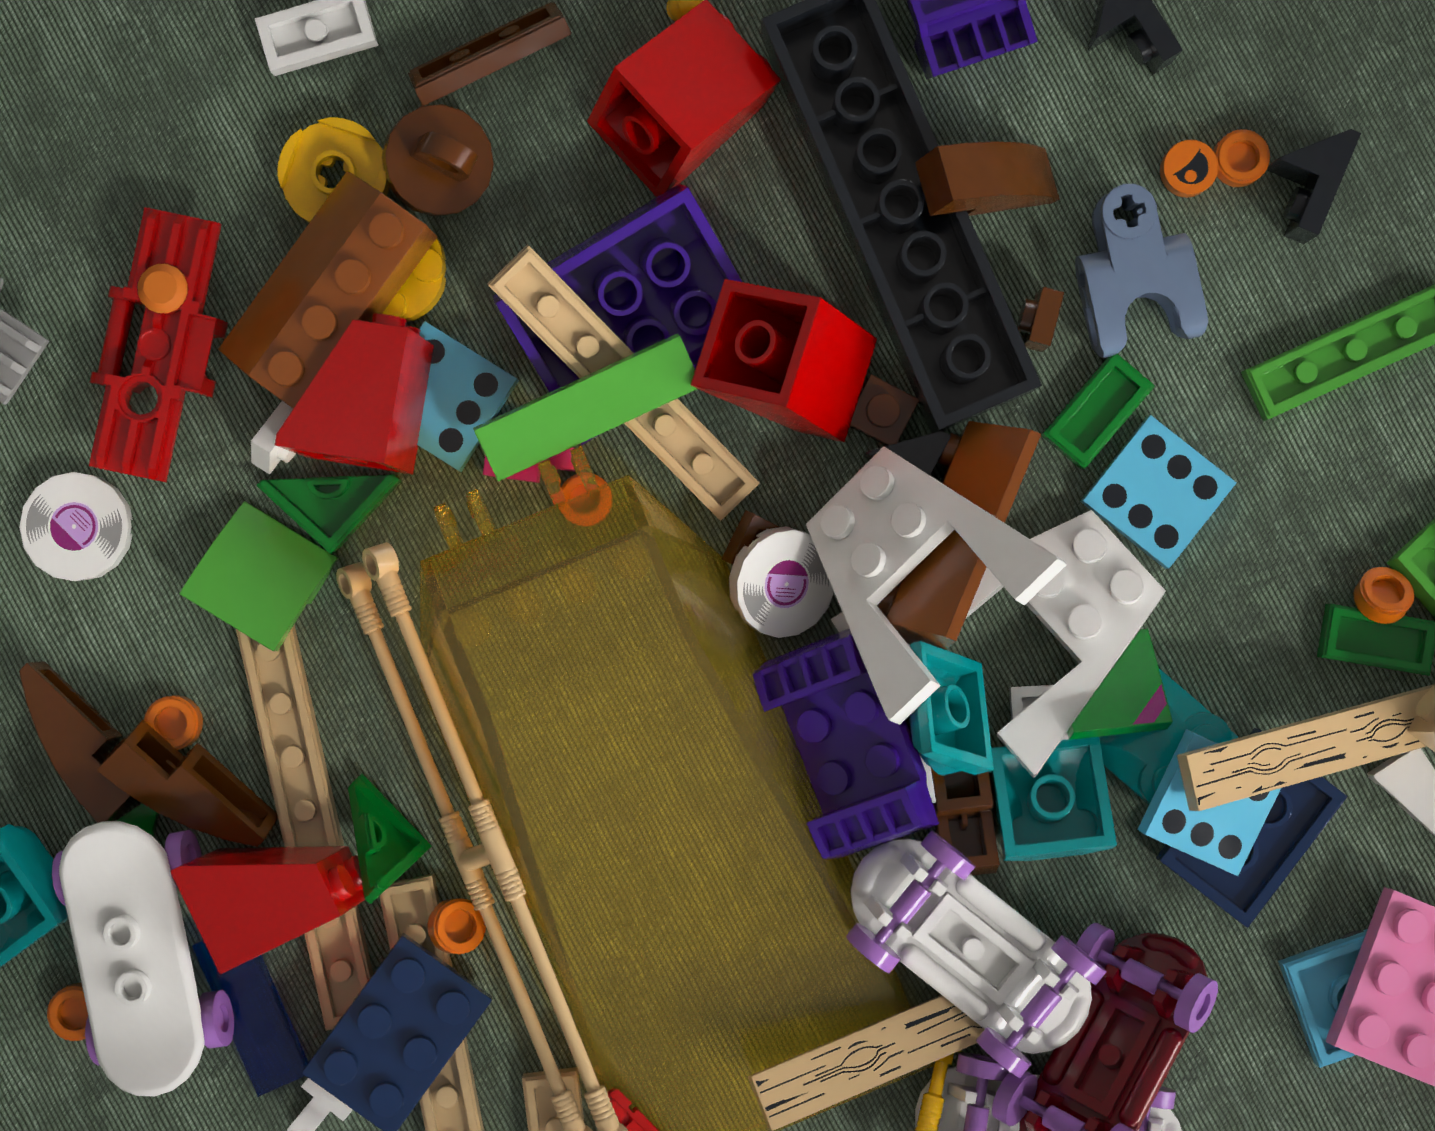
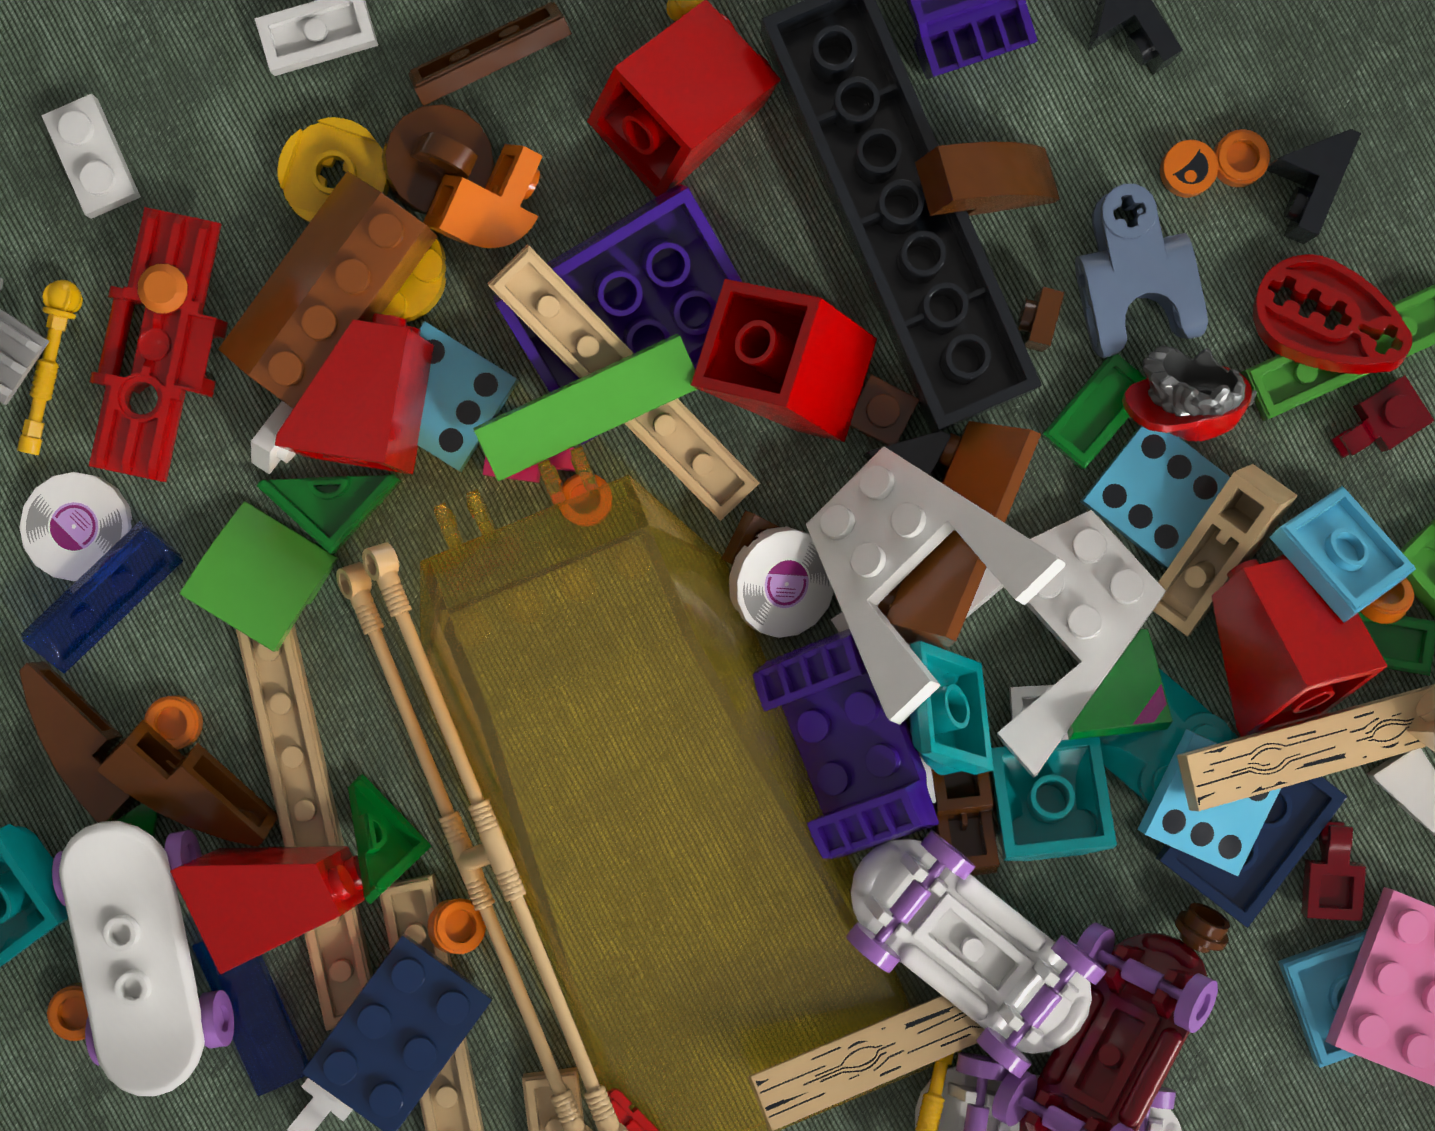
(61, 302): none -> yellow piece
(91, 156): none -> white plate
(102, 597): none -> clear blue tile
(489, 214): none -> orange brick
(1188, 395): none -> dark grey hair
(1203, 928): none -> reddish brown plate
(1224, 538): none -> tan slope
(1287, 647): none -> red slope
(1334, 884): none -> dark red plate
(1337, 288): none -> red piece
(1342, 553): none -> medium azure tile
(1386, 418): none -> dark red plate

